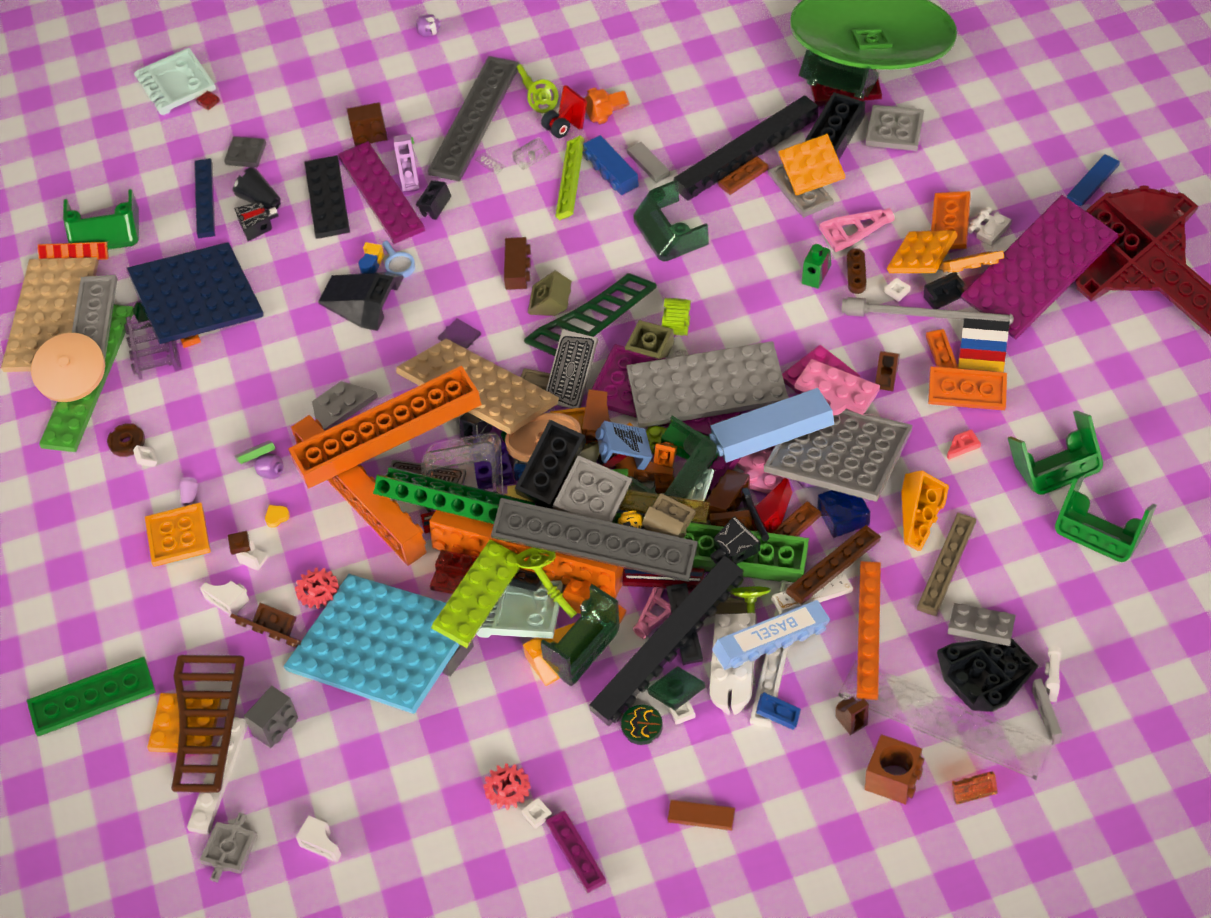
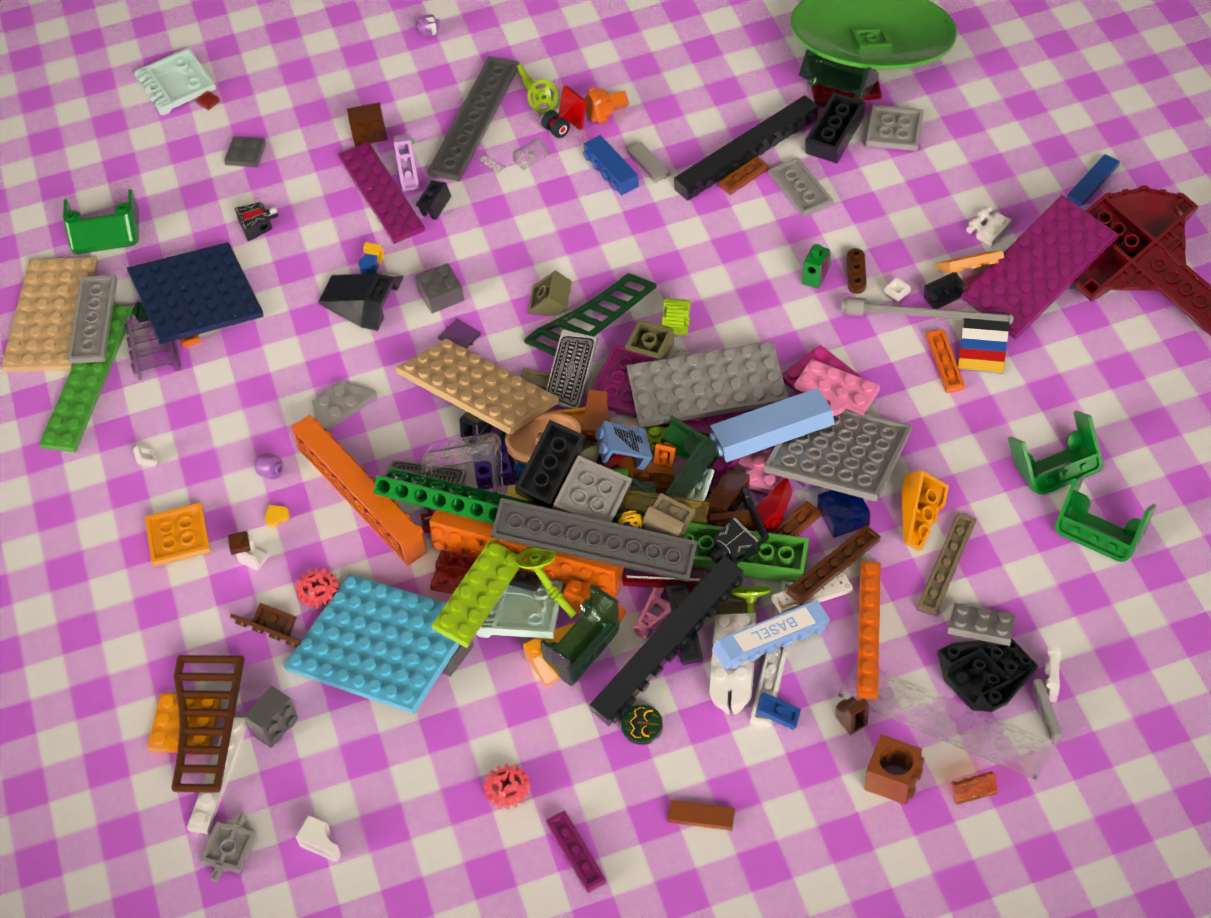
(68, 367): light nougat dish -> none
(74, 250): tile -> none
(90, 696): green plate -> none
(124, 431): reddish brown tile -> none
(188, 490): lavender cone -> none
(204, 198): dark blue plate -> none
(227, 597): white arch -> none
(255, 189): black cone -> none
(255, 452): bright green tile -> none
(327, 197): black plate -> none
(385, 426): orange brick -> none
(398, 263): piece -> none
(440, 288): none -> dark grey brick
(517, 263): reddish brown brick -> none
(536, 813): white plate -> none
(570, 178): lime plate -> none
(666, 239): clear green windscreen -> none
(676, 688): clear green plate -> none
(683, 713): white plate -> none
(811, 164): light orange plate -> none
(840, 240): bright pink plate -> none
(887, 370): reddish brown arch -> none
(922, 252): light orange plate -> none
(952, 214): orange plate -> none
(963, 443): coral tile -> none
(967, 388): orange plate -> none

